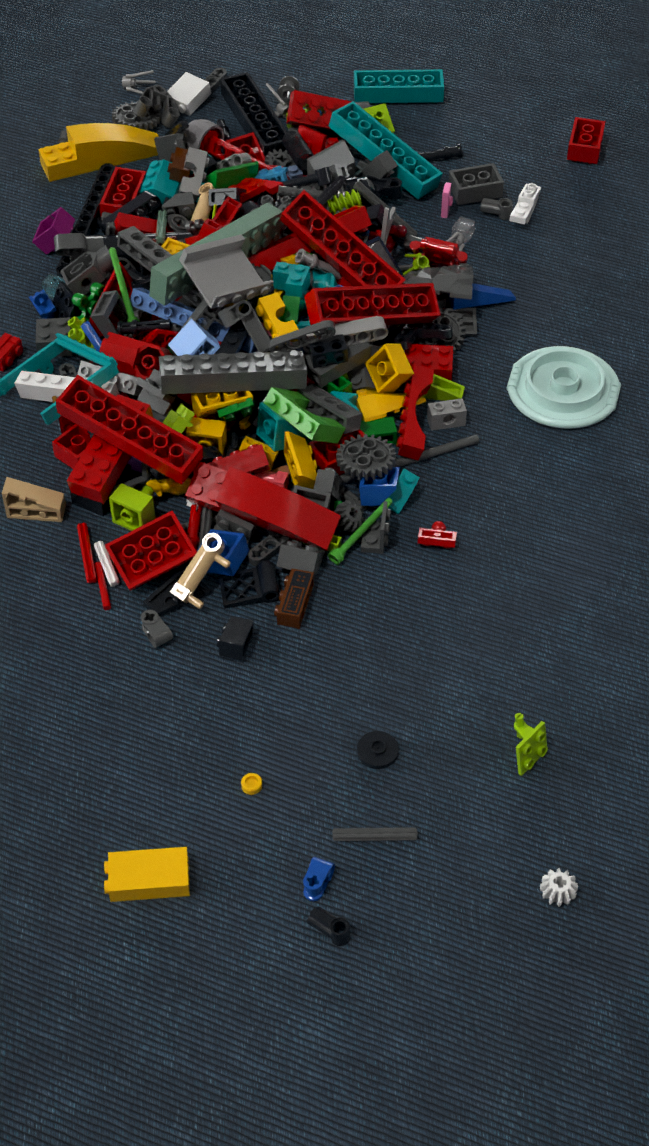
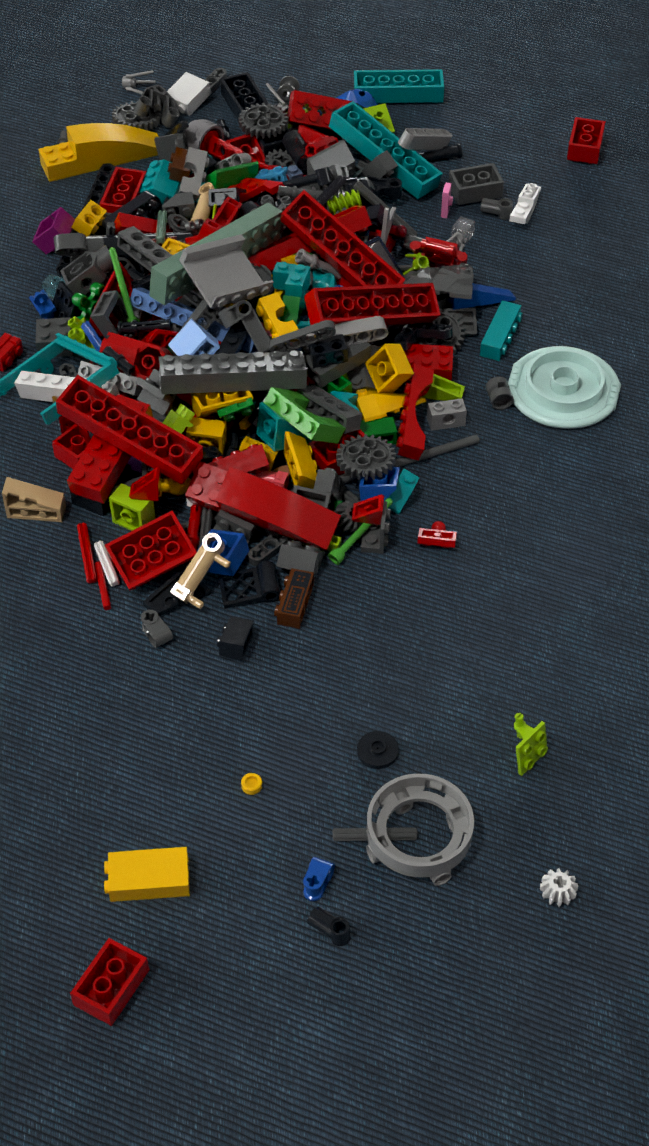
(89, 219): none -> yellow brick
(109, 981): none -> red brick
(123, 364): none -> black pin
(147, 487): none -> red slope
(263, 120): none -> dark grey gear
(319, 145): none -> red piece
(358, 96): none -> blue piece
(369, 510): none -> red slope
(399, 797): none -> light grey piece
(424, 139): none -> light grey beam
(499, 393): none -> dark grey wheel
(500, 330): none -> teal brick

